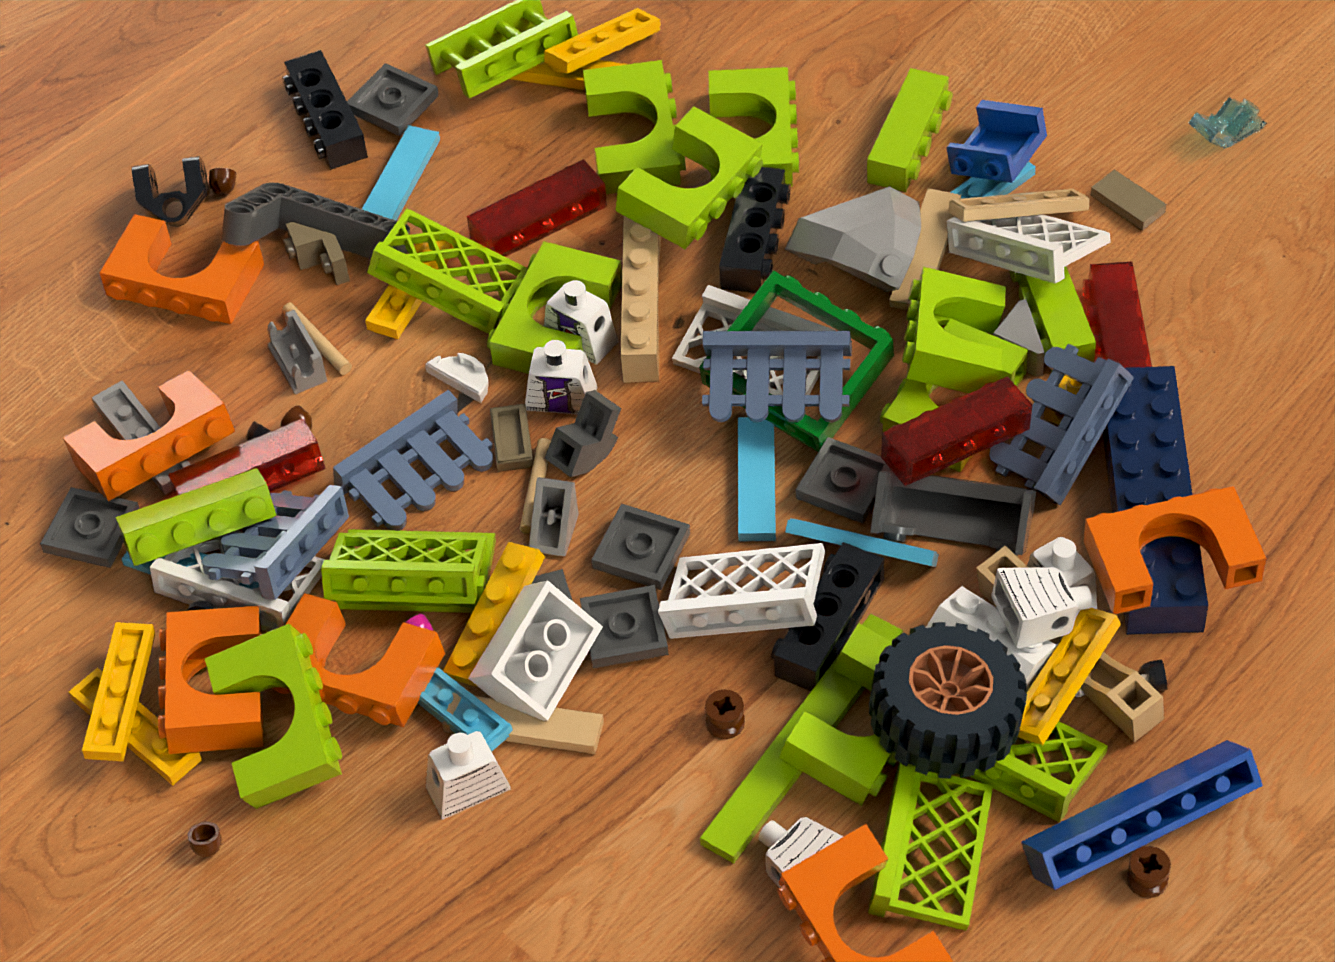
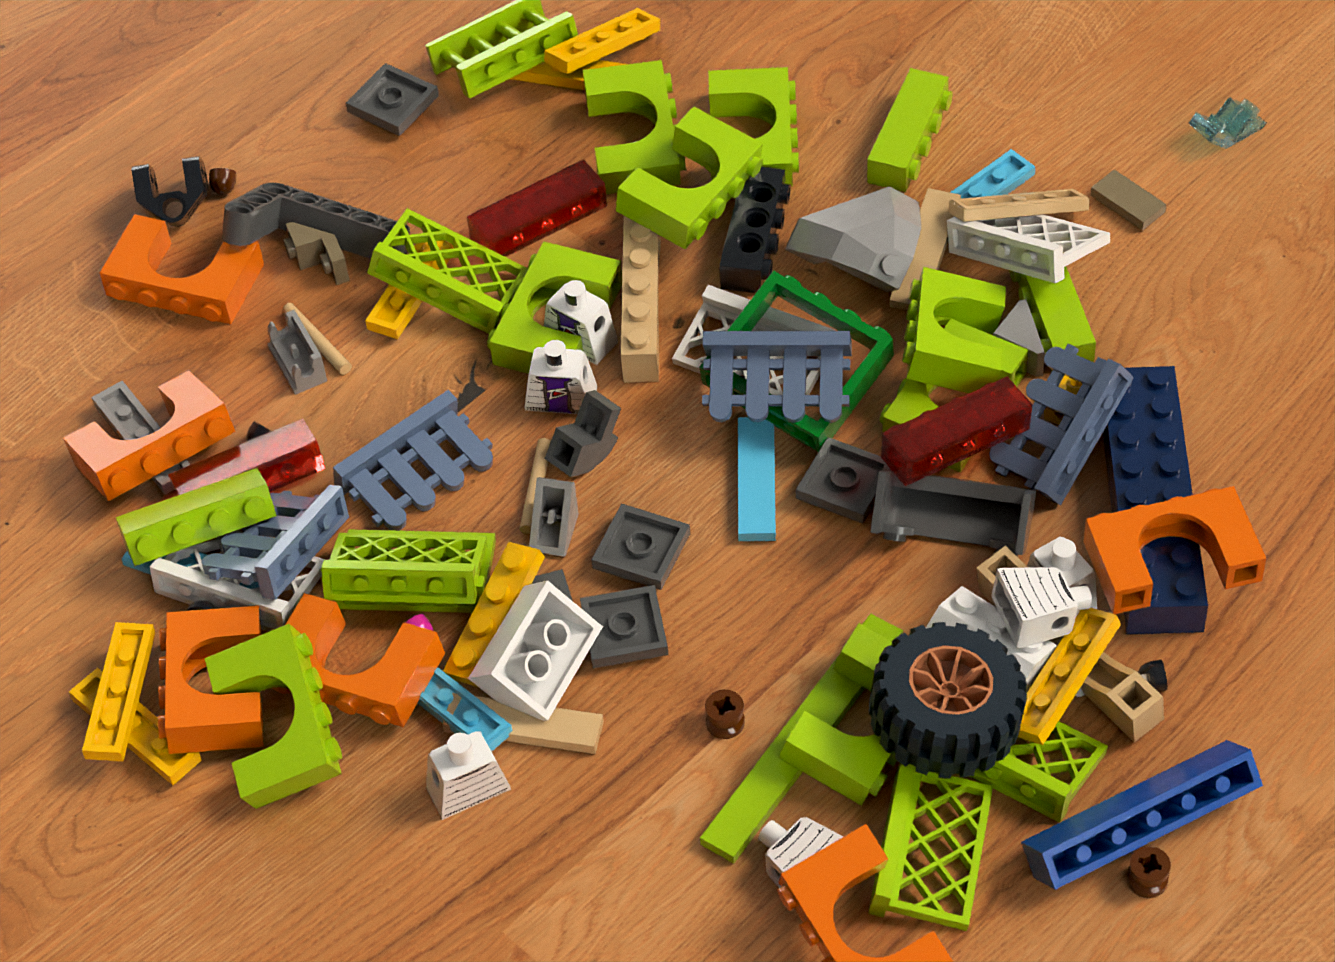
(87, 528): dark grey plate -> none
(205, 839): reddish brown hinge -> none
(295, 414): reddish brown hinge -> none
(325, 110): black brick -> none
(402, 172): medium azure tile -> none
(461, 373): white tile -> none
(511, 437): dark tan tile -> none
(745, 608): white fence -> none
(849, 568): black brick -> none
(863, 542): medium azure tile -> none
(1000, 142): blue panel -> none
(1116, 314): clear red brick -> none

